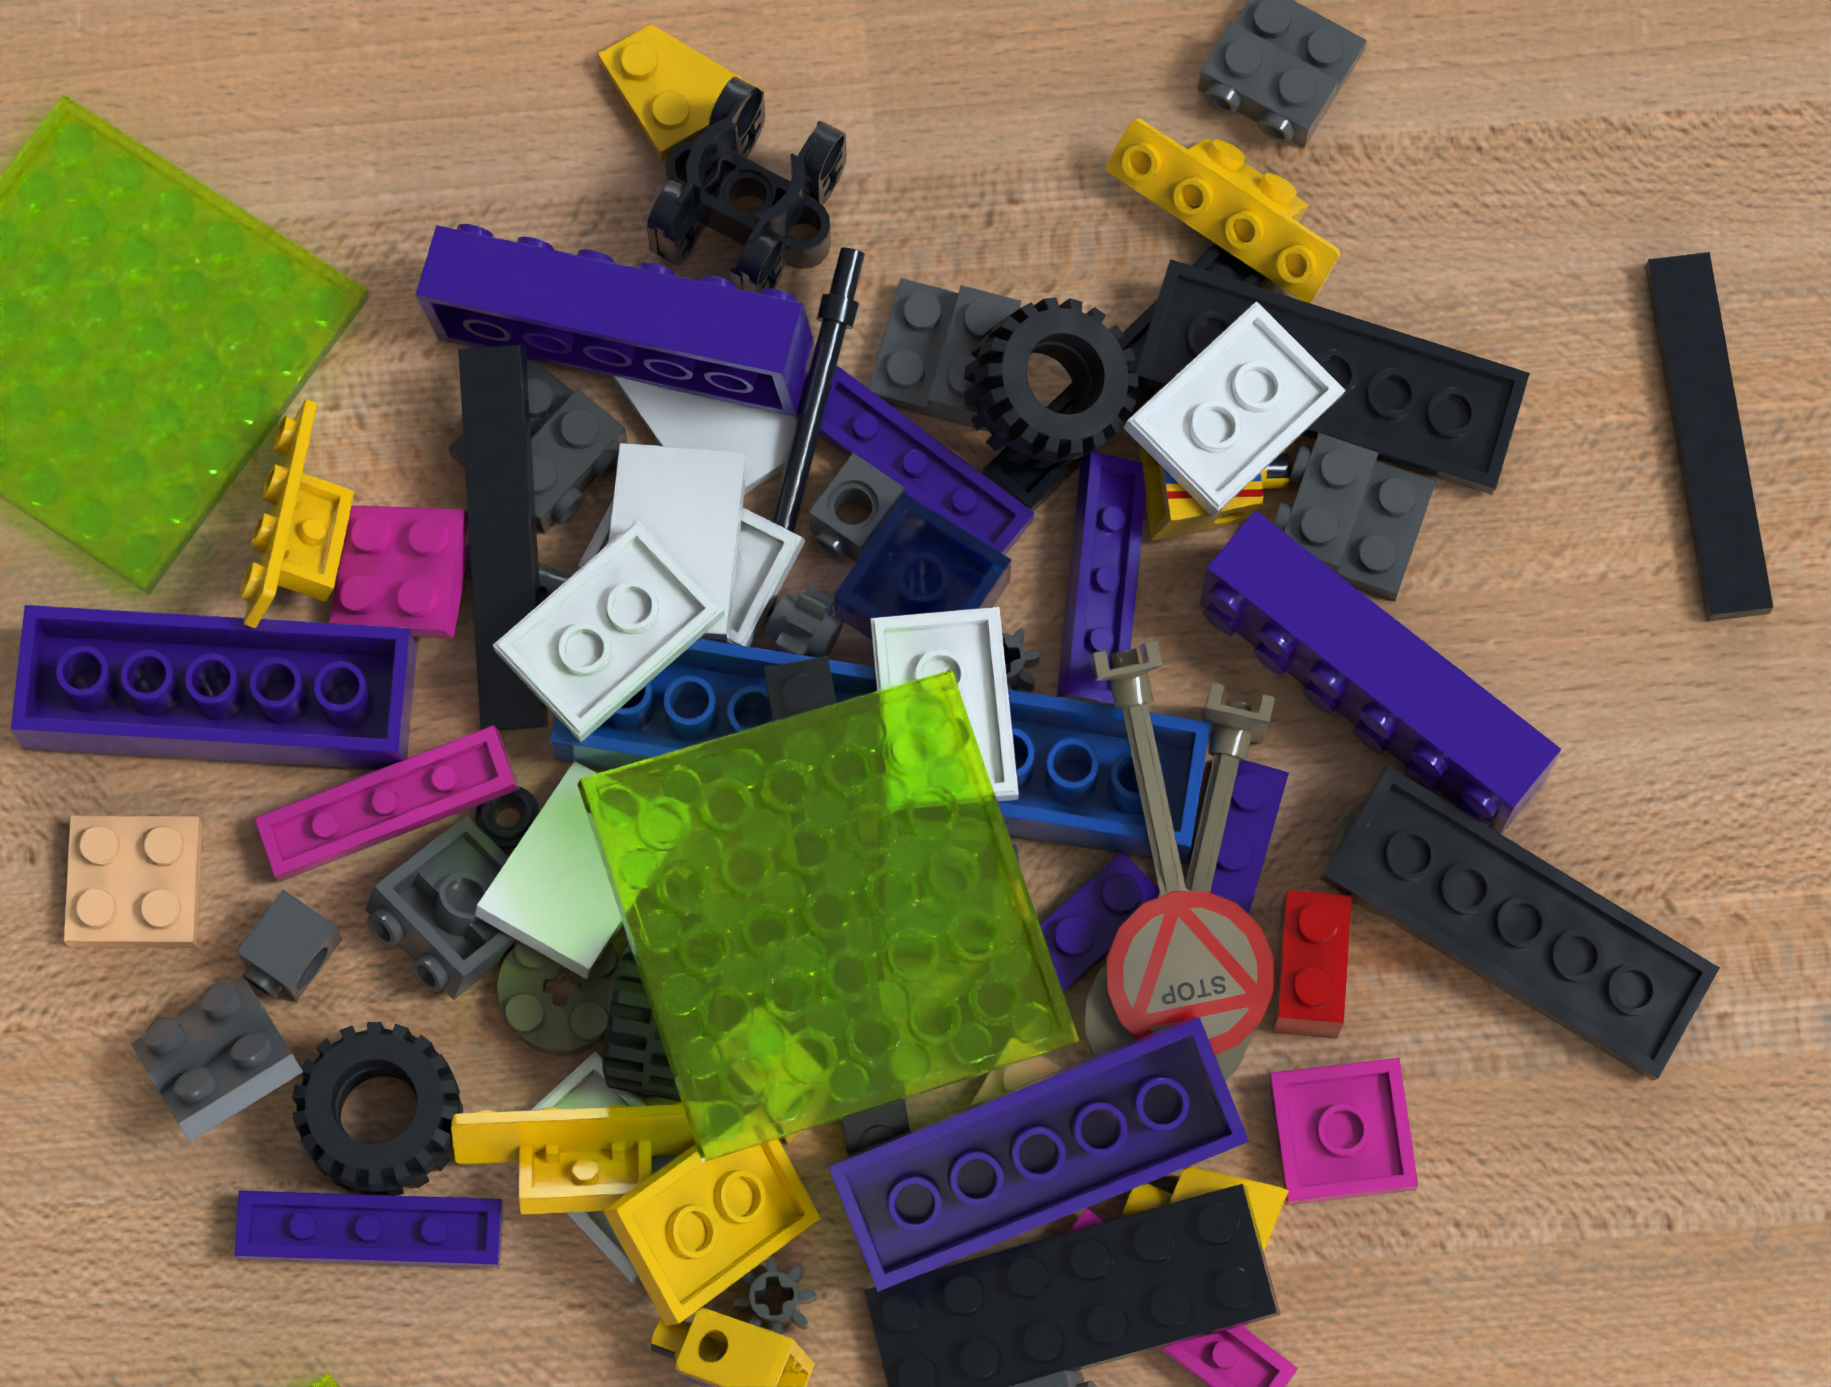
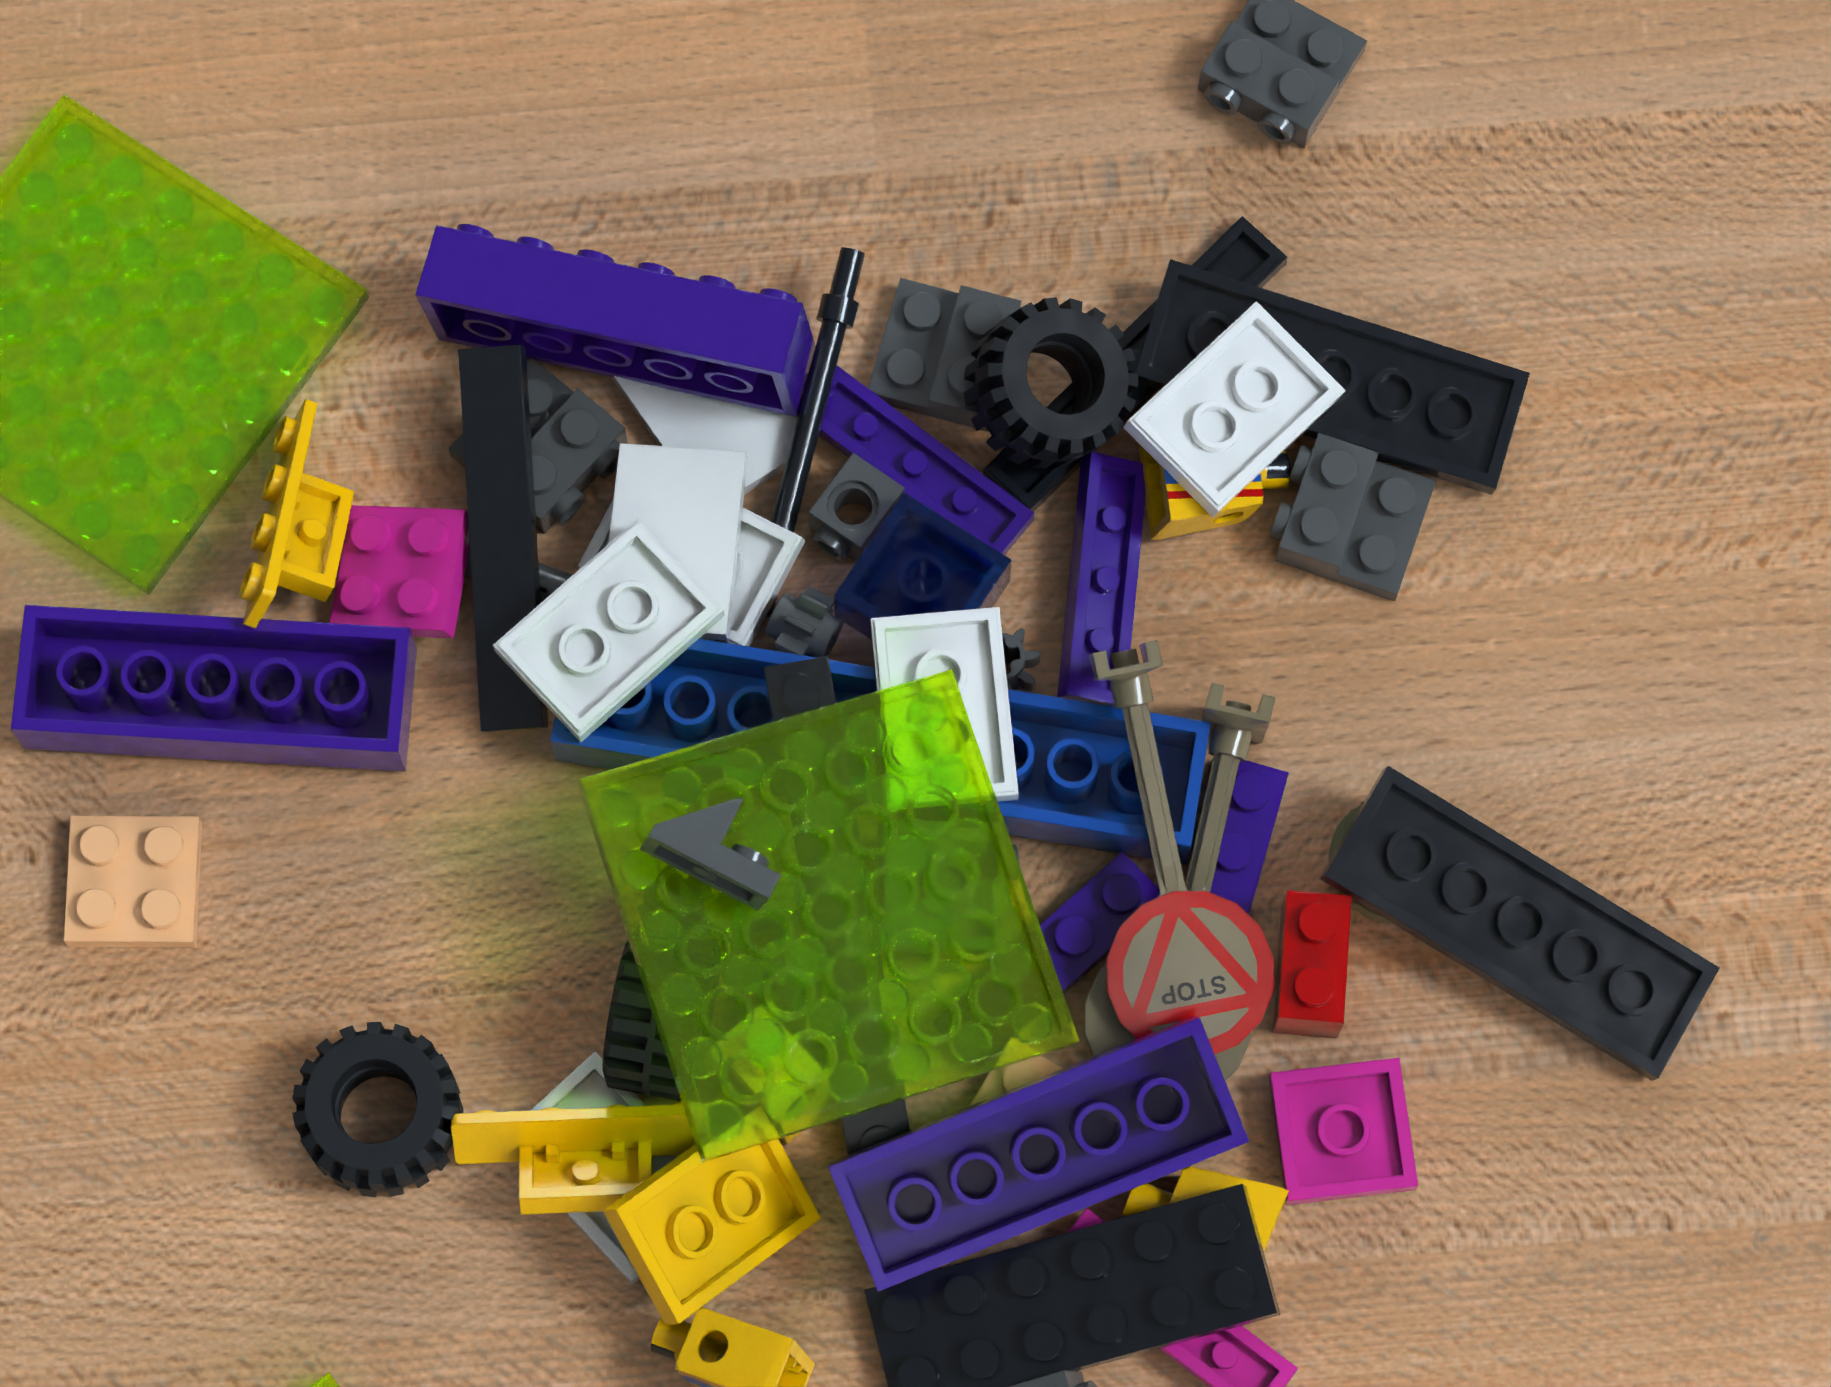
(216, 1057): dark grey plate -> none
(288, 947): dark grey brick -> none
(369, 1229): dark purple plate -> none
(386, 803): dark pink plate -> none
(432, 909): dark grey plate -> none
(503, 837): black plate -> none
(532, 1009): olive plate -> none
(556, 885): tile -> none
(665, 86): yellow wing -> none
(695, 848): none -> dark grey slope
(722, 151): black piece -> none
(758, 1291): dark grey gear -> none
(1227, 203): yellow bracket -> none
(1375, 674): dark purple brick -> none
(1709, 437): black tile -> none

